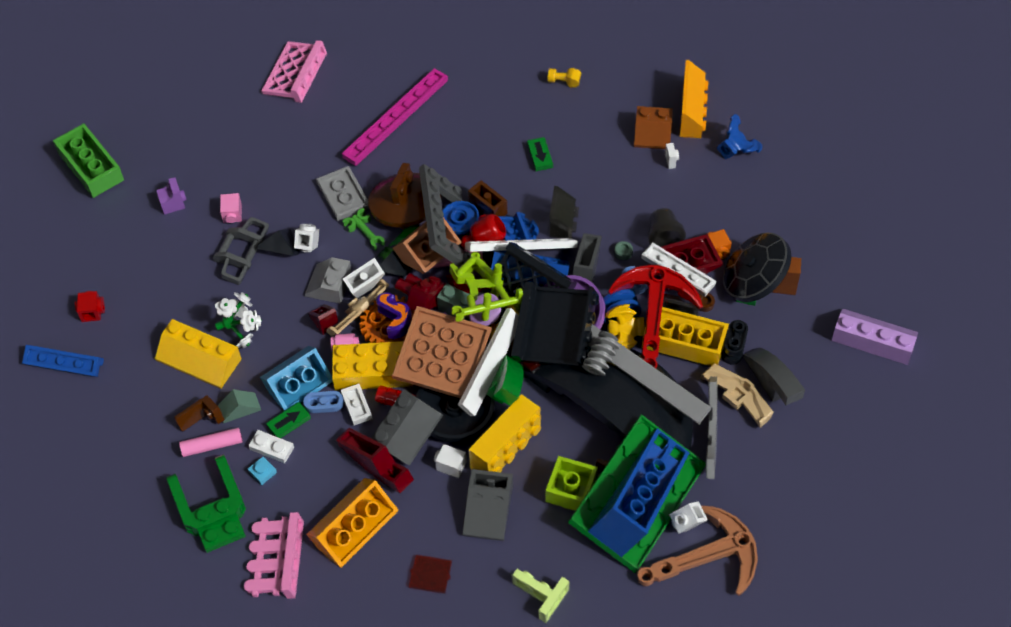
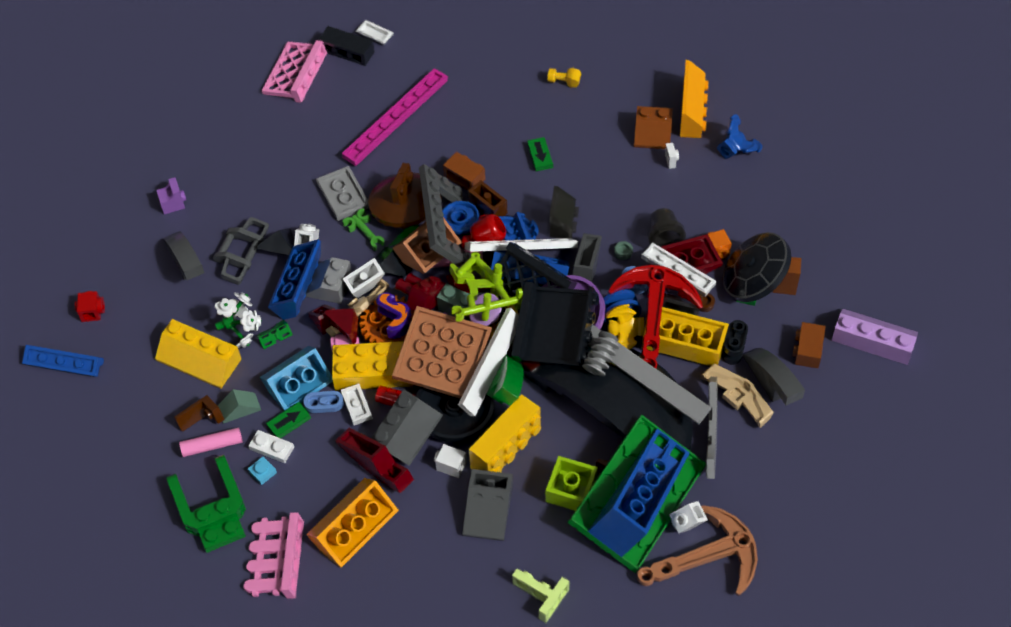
(88, 160): bright green brick -> none
(184, 255): none -> dark grey slope
(231, 208): bright pink brick -> none
(272, 337): none -> green piece
(295, 279): none -> blue slope
(345, 321): none -> dark red slope
(347, 45): none -> black brick
(374, 32): none -> white tile
(430, 574): clear red piece -> none
(463, 171): none -> dark orange piece
(810, 345): none -> dark orange piece

